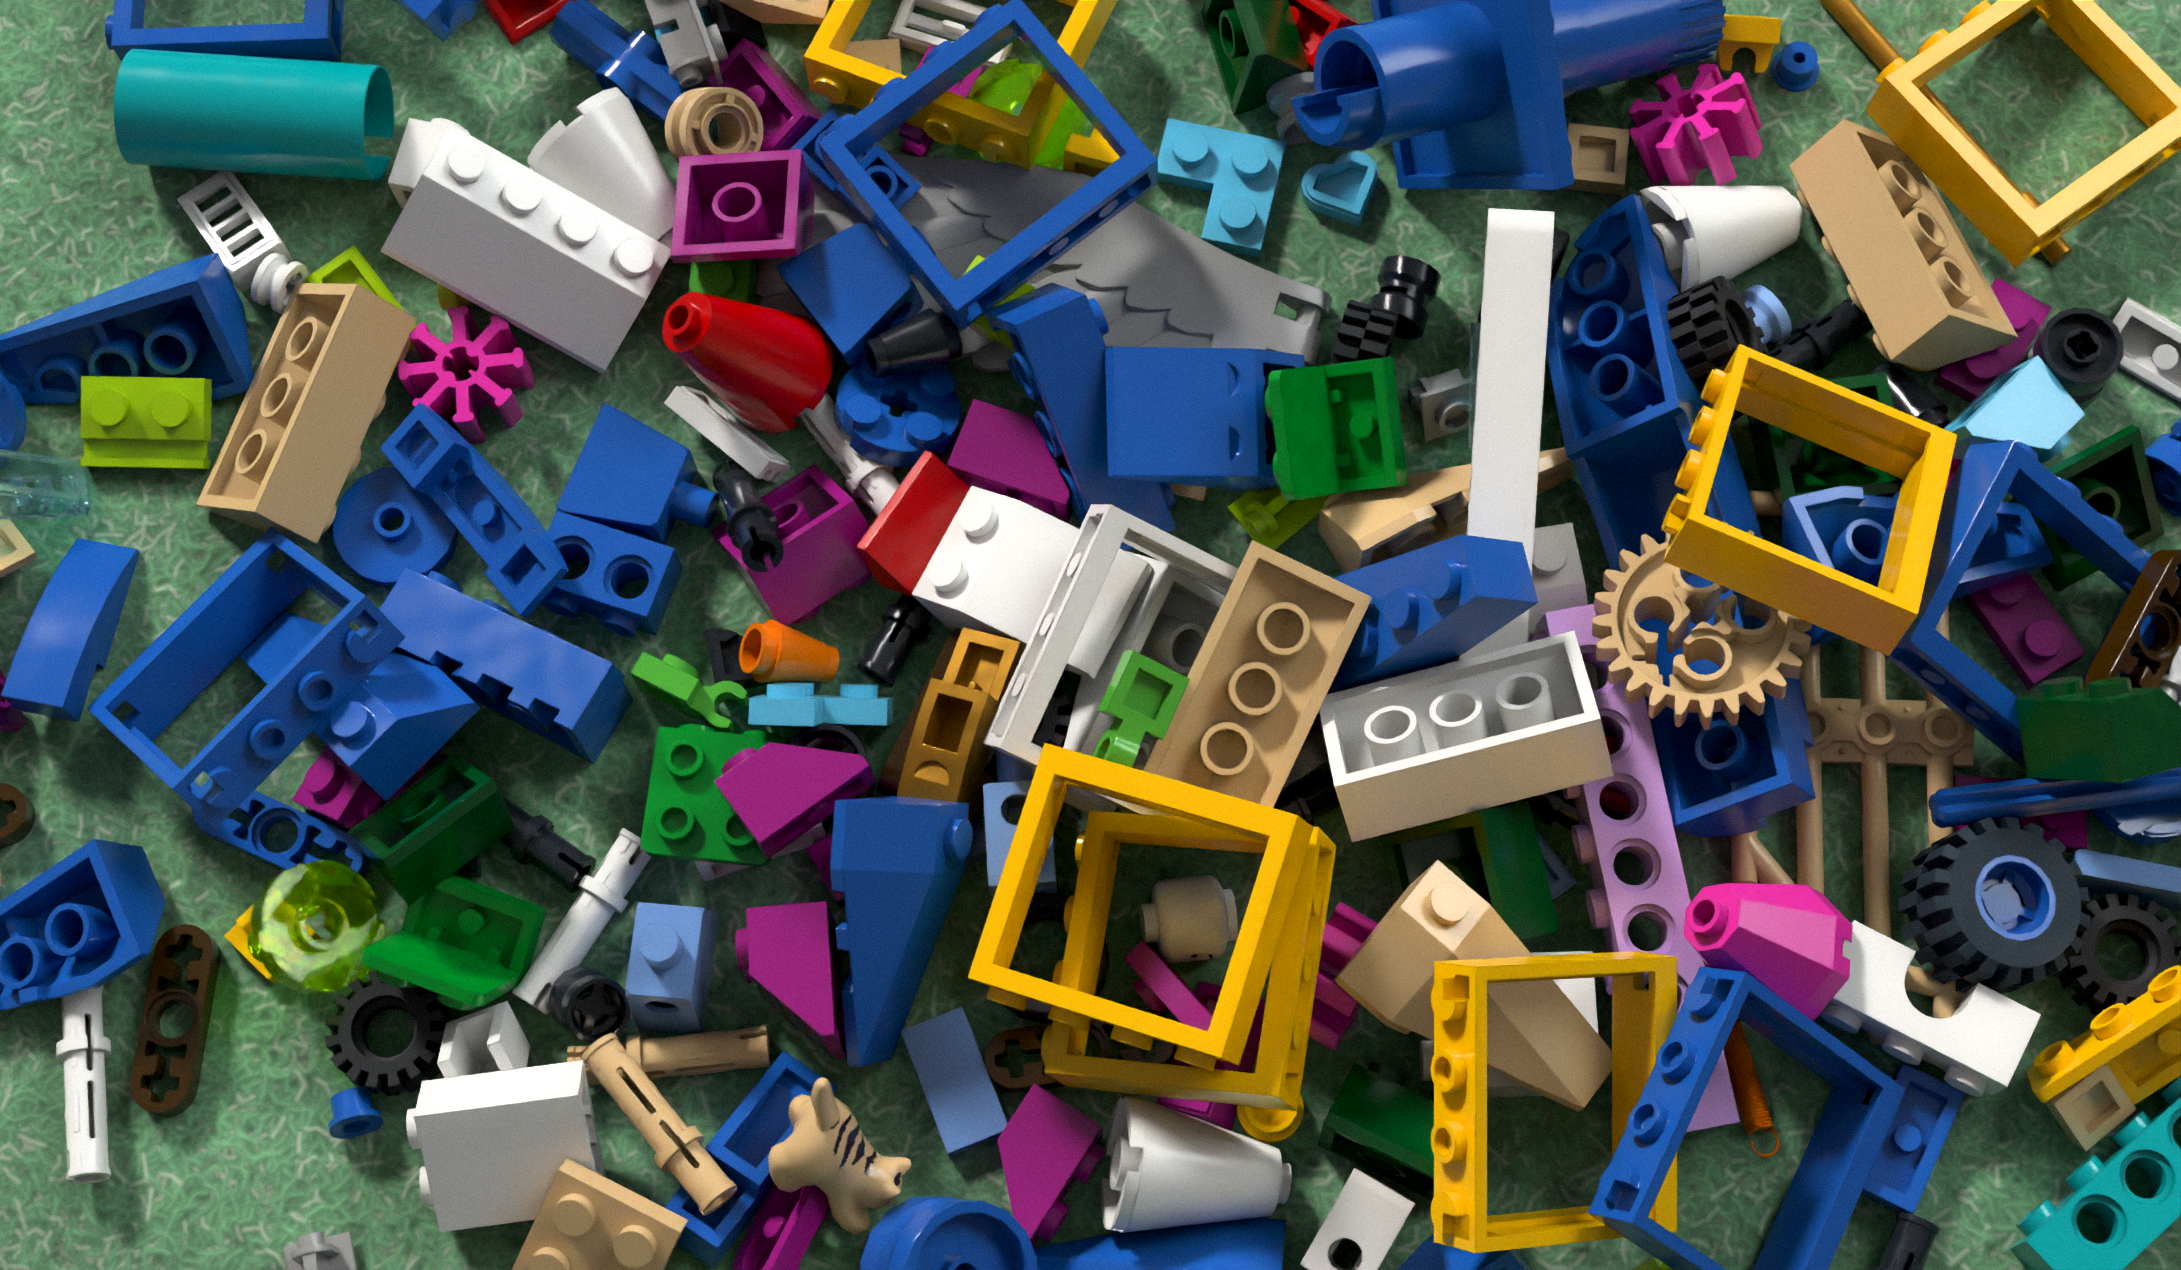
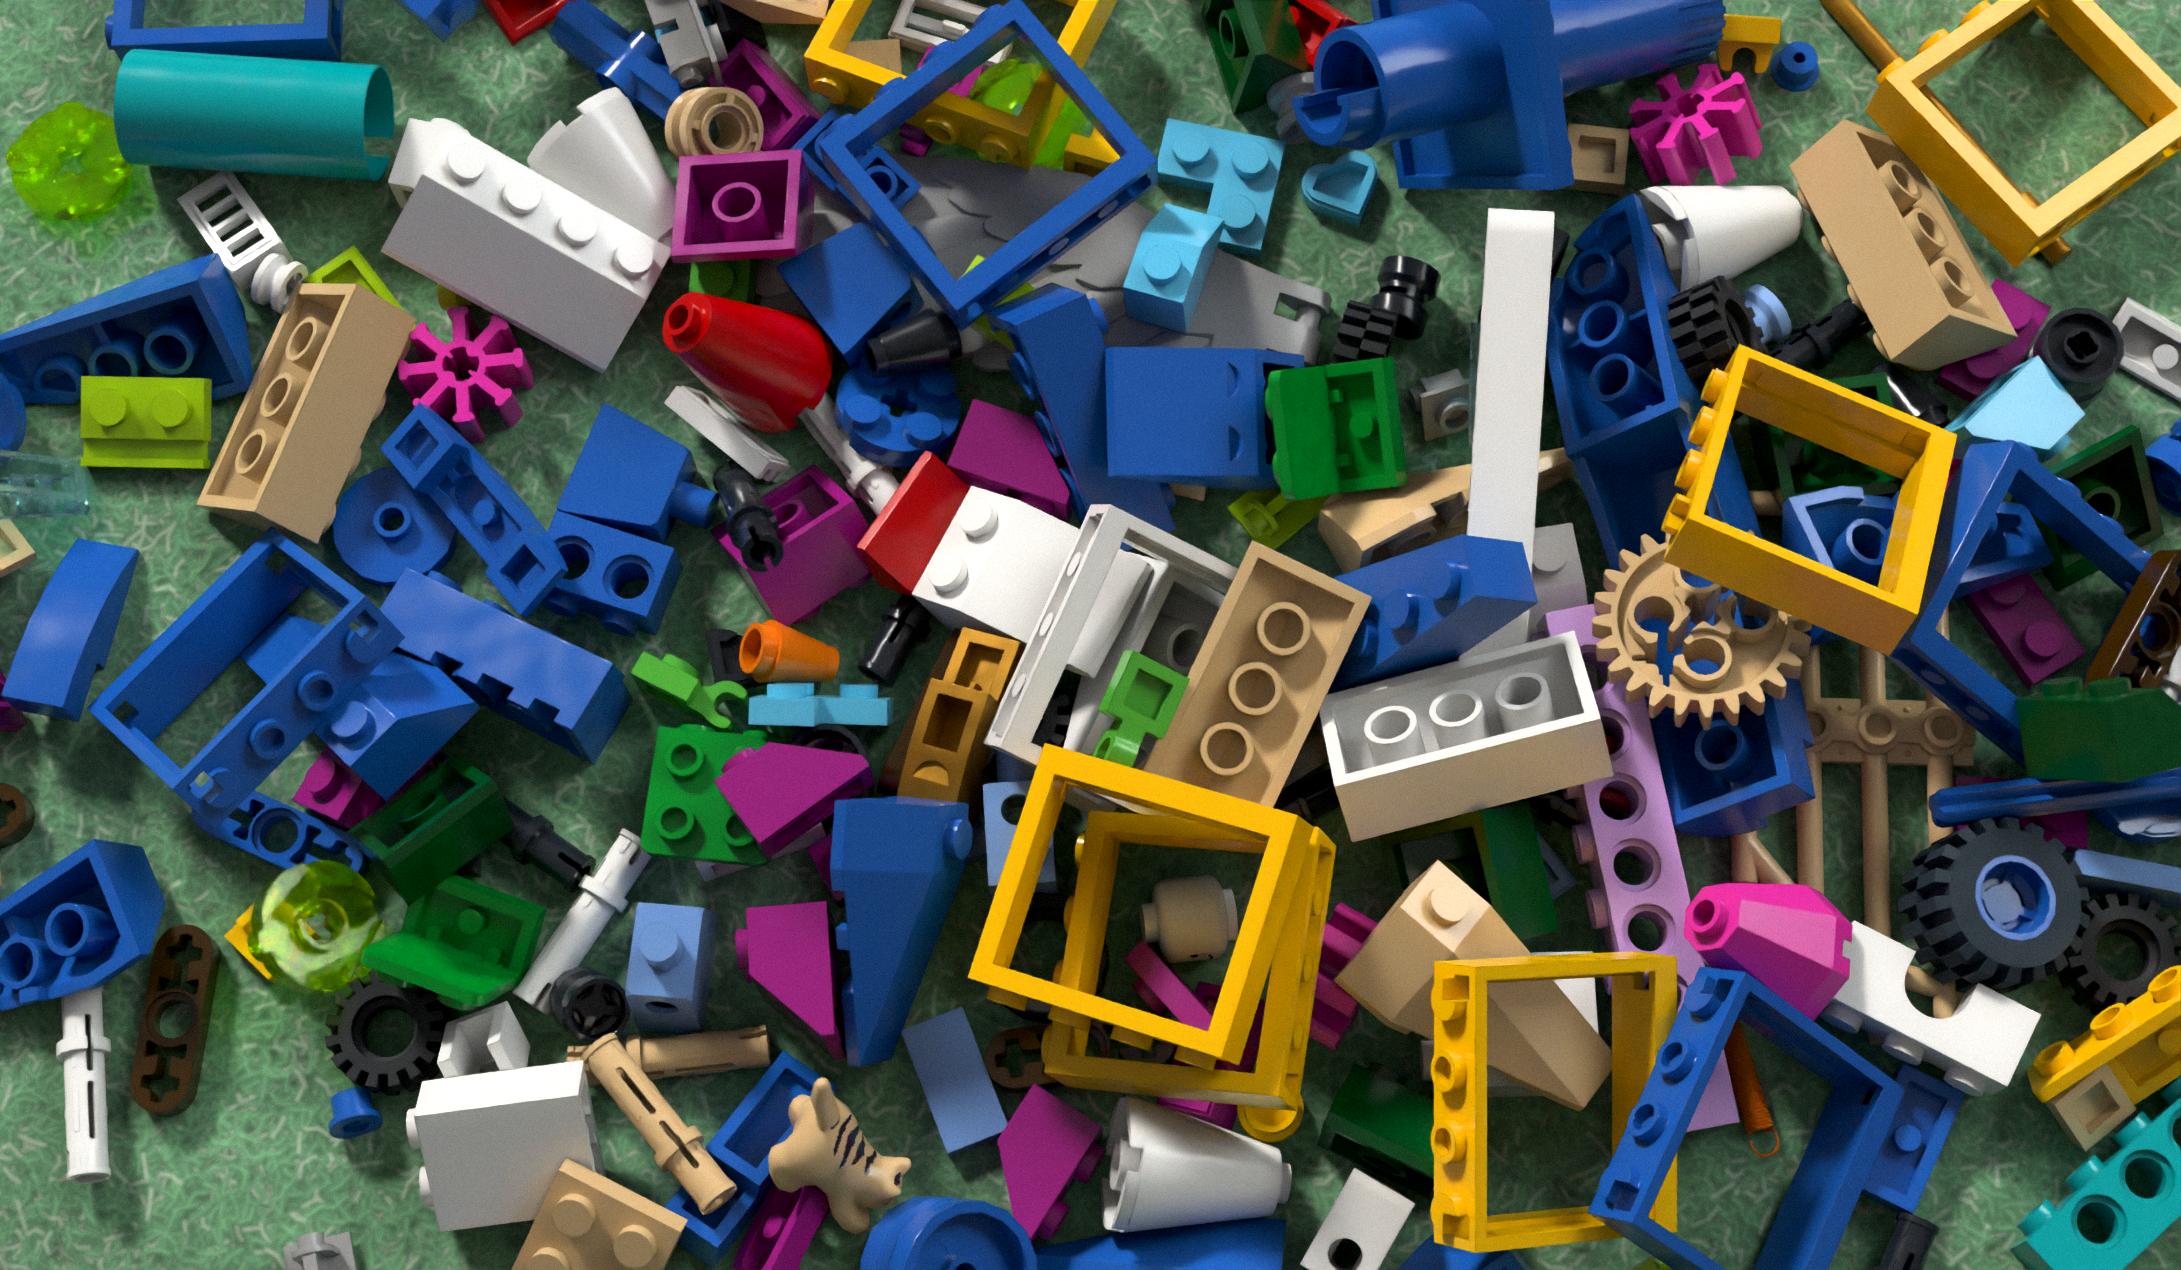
(51, 139): none -> clear neon green plate
(1171, 267): none -> medium azure slope

